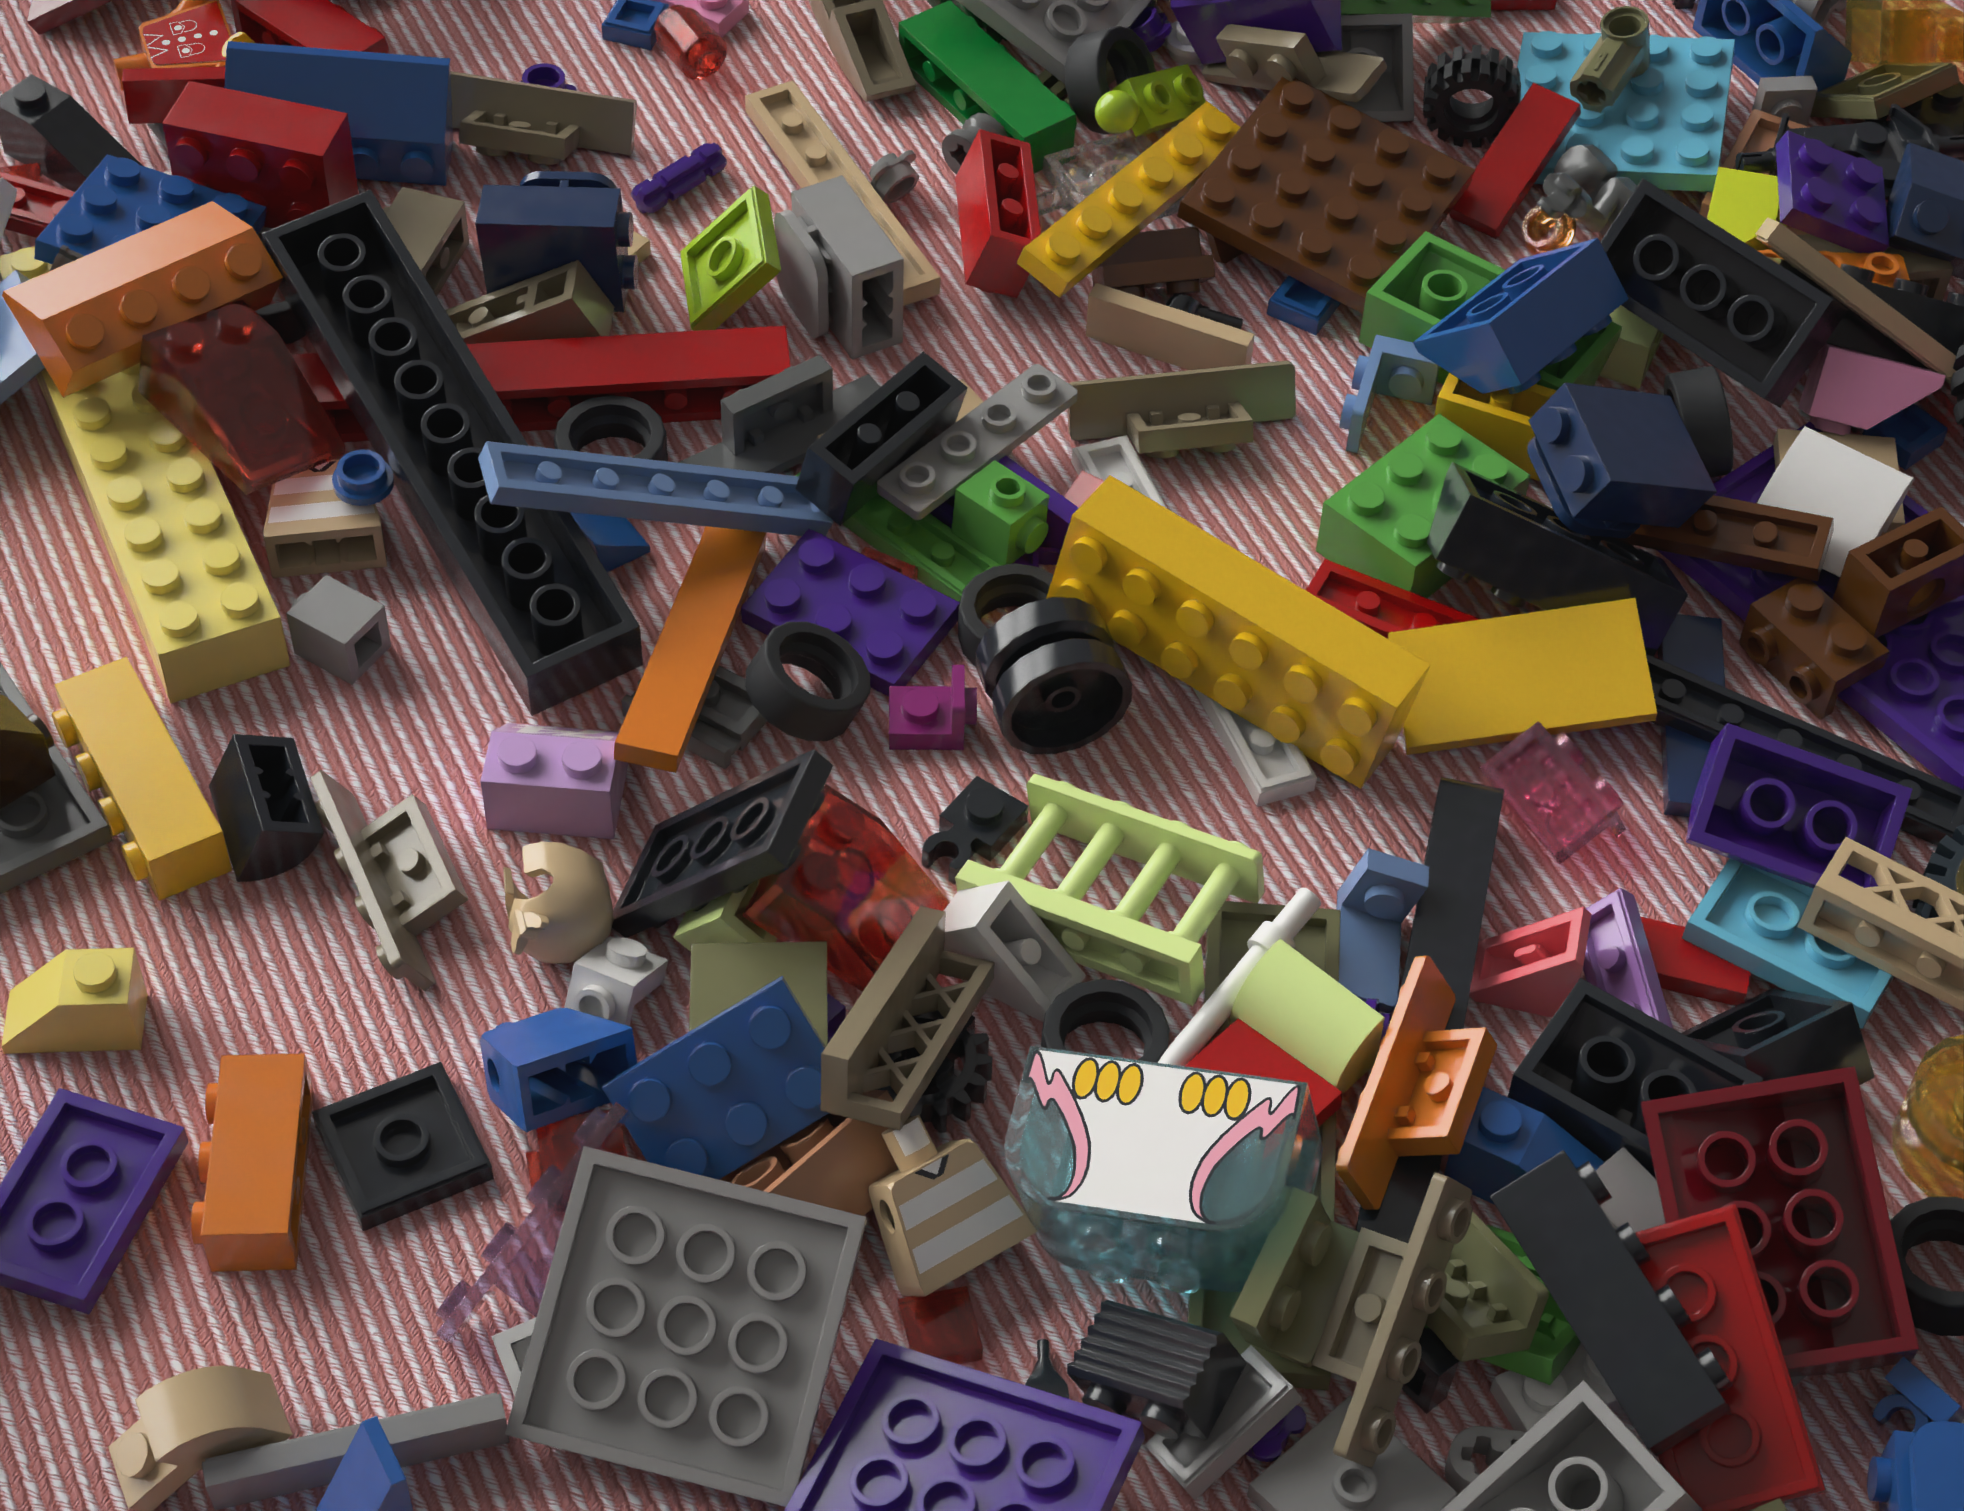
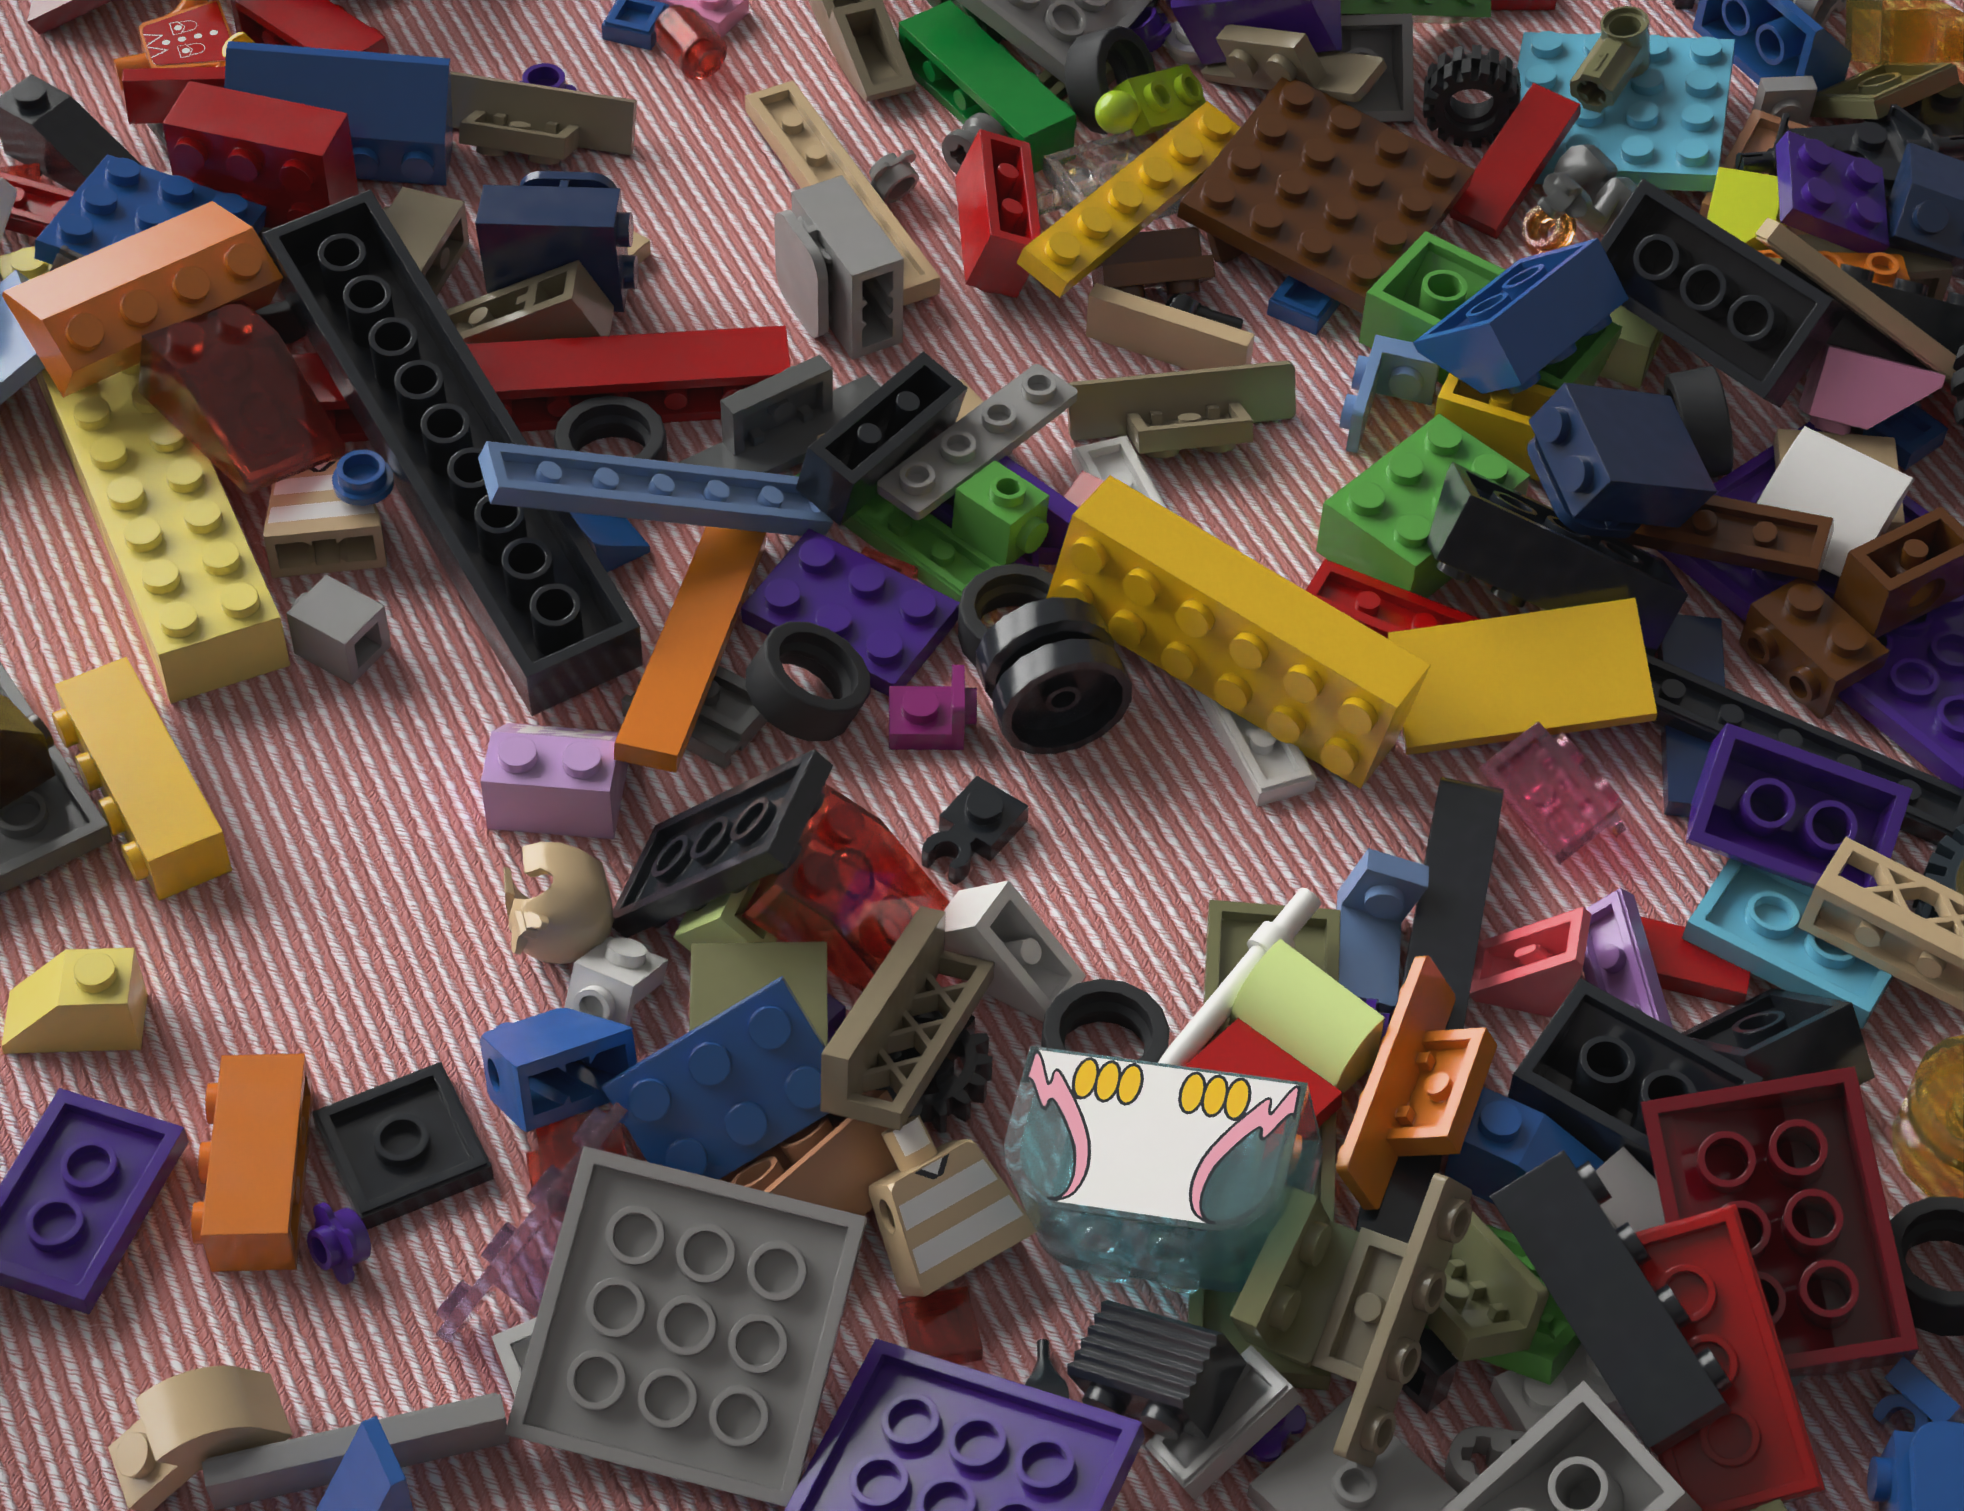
(264, 806): black brick -> none
(338, 1241): none -> dark purple plate
(398, 870): dark tan bracket -> none
(678, 178): dark purple axle -> none
(730, 260): lime tile -> none
(1115, 938): yellowish green fence -> none

